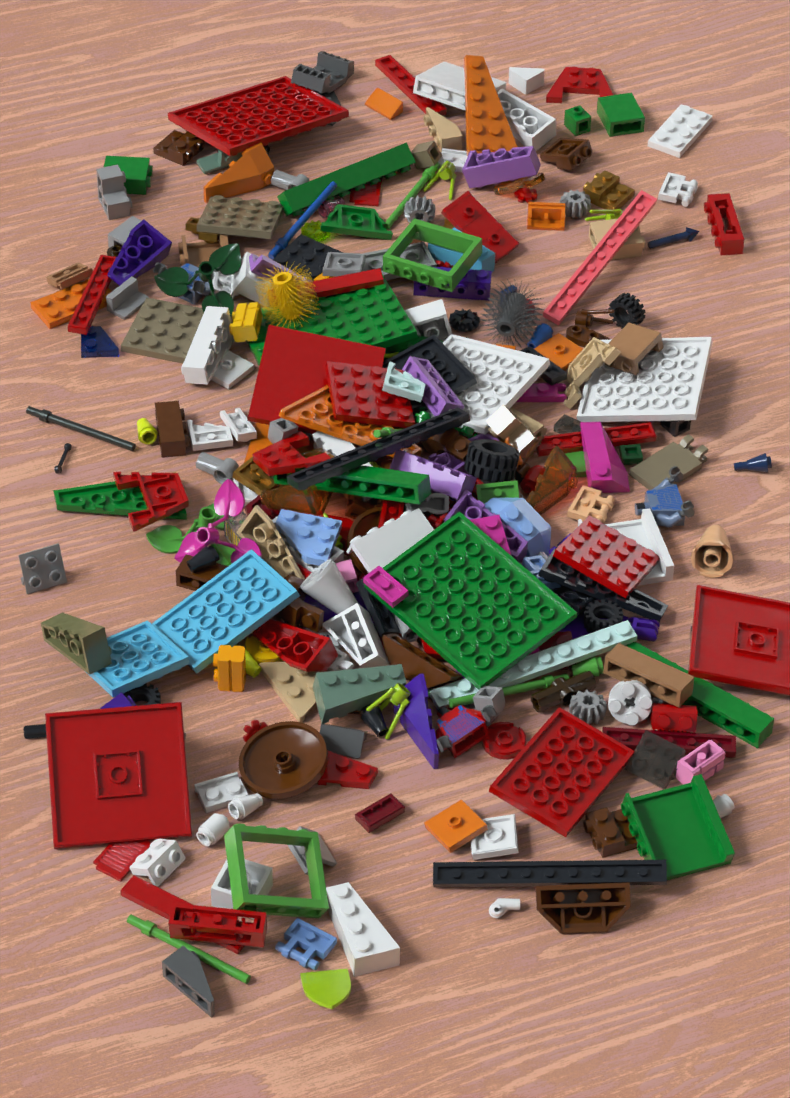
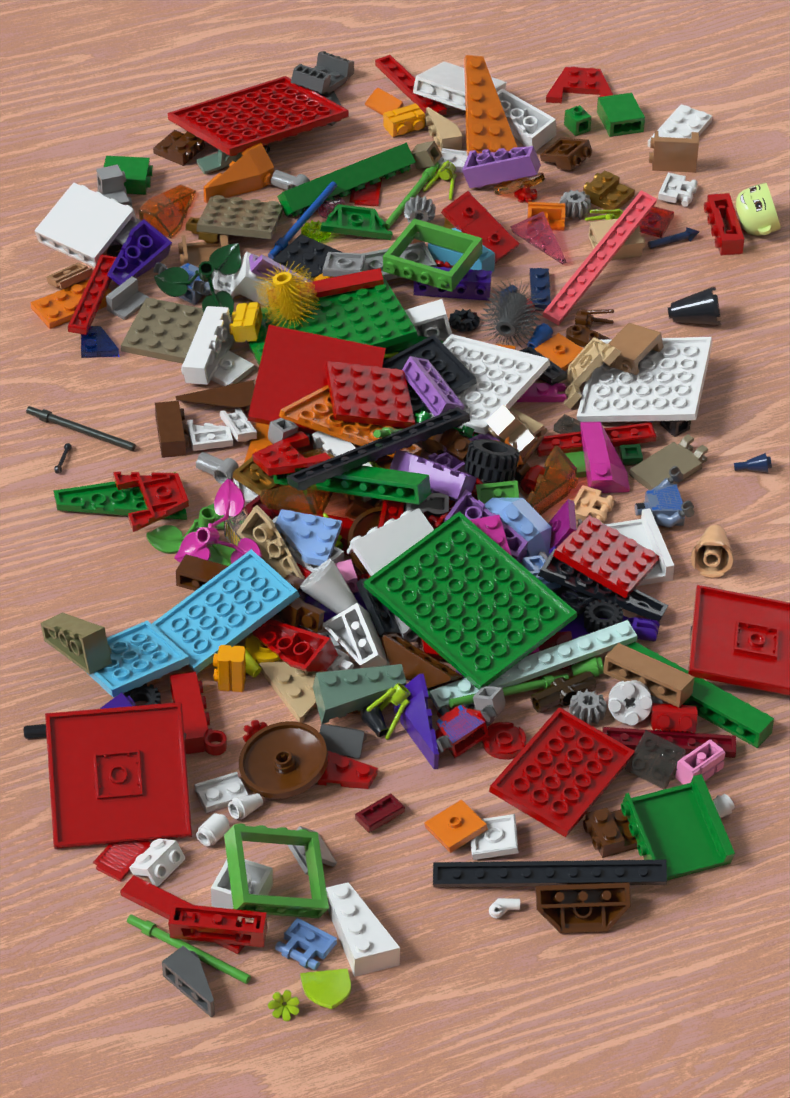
(42, 568): light grey hinge -> none
(84, 224): none -> white panel
(146, 432): neon yellow cone -> none
(168, 210): none -> clear orange wedge
(188, 690): none -> red hinge
(204, 558): black cone -> none
(233, 395): none -> reddish brown wedge
(284, 1005): none -> lime plant
(385, 586): dark pink plate -> none
(403, 384): light aqua wing -> none
(404, 120): none -> light orange brick
(526, 79): white slope -> none
(540, 235): none -> clear pink wing
(540, 281): none -> dark blue plate
(563, 523): none -> magenta plate
(625, 304): black tyre -> none
(656, 222): none -> clear red tile
(674, 153): none -> medium nougat panel
(696, 308): none -> black cone
(757, 210): none -> yellowish green piece

